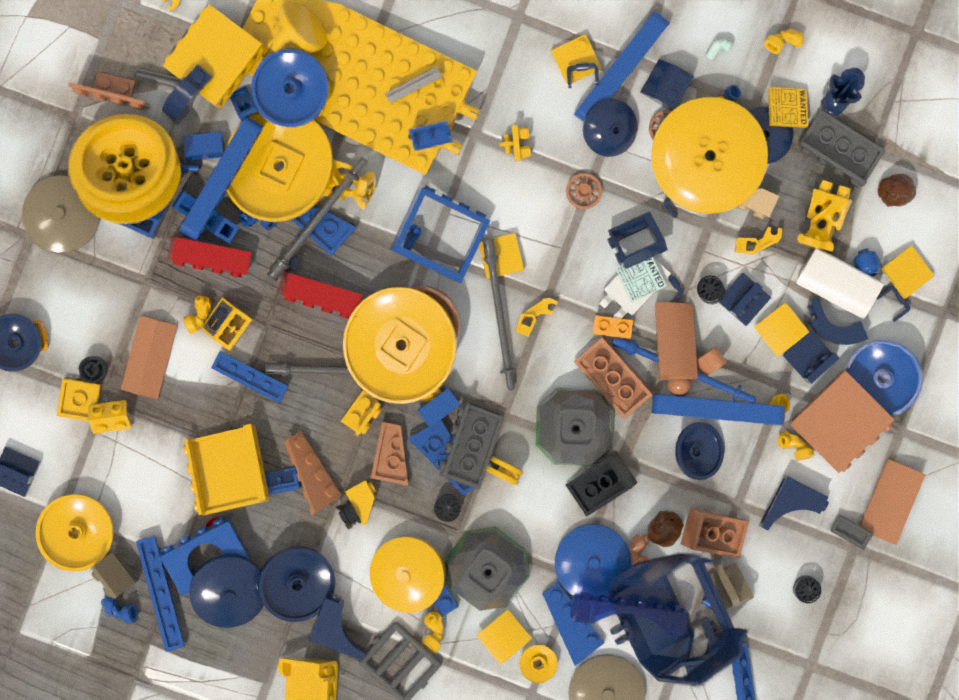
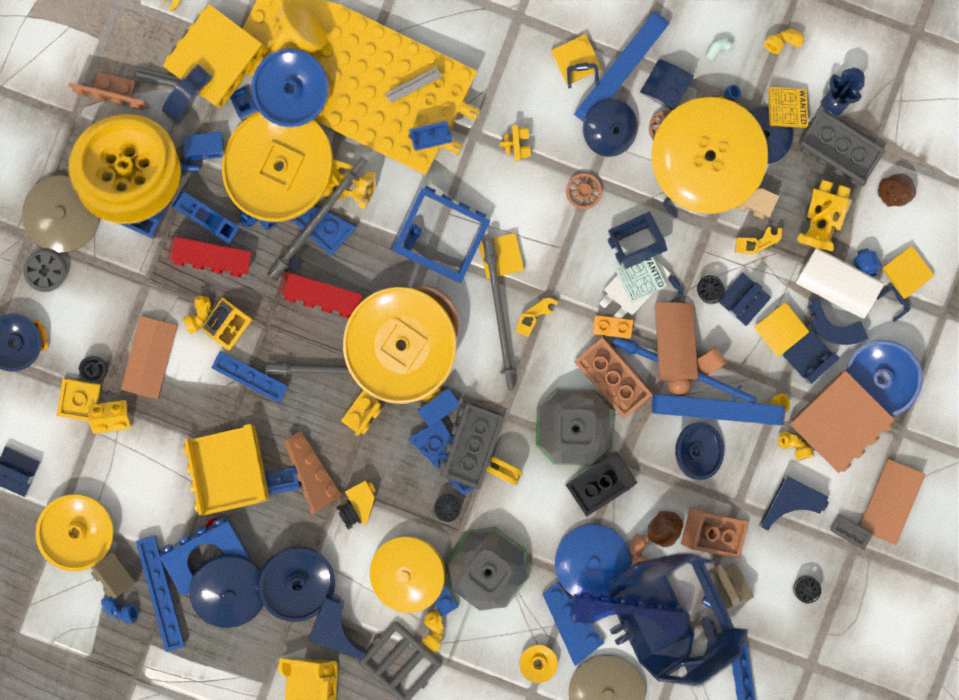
(35, 264): none -> dark grey wheel
(221, 178): blue beam -> none
(390, 456): nougat wing -> none
(504, 636): yellow slope -> none

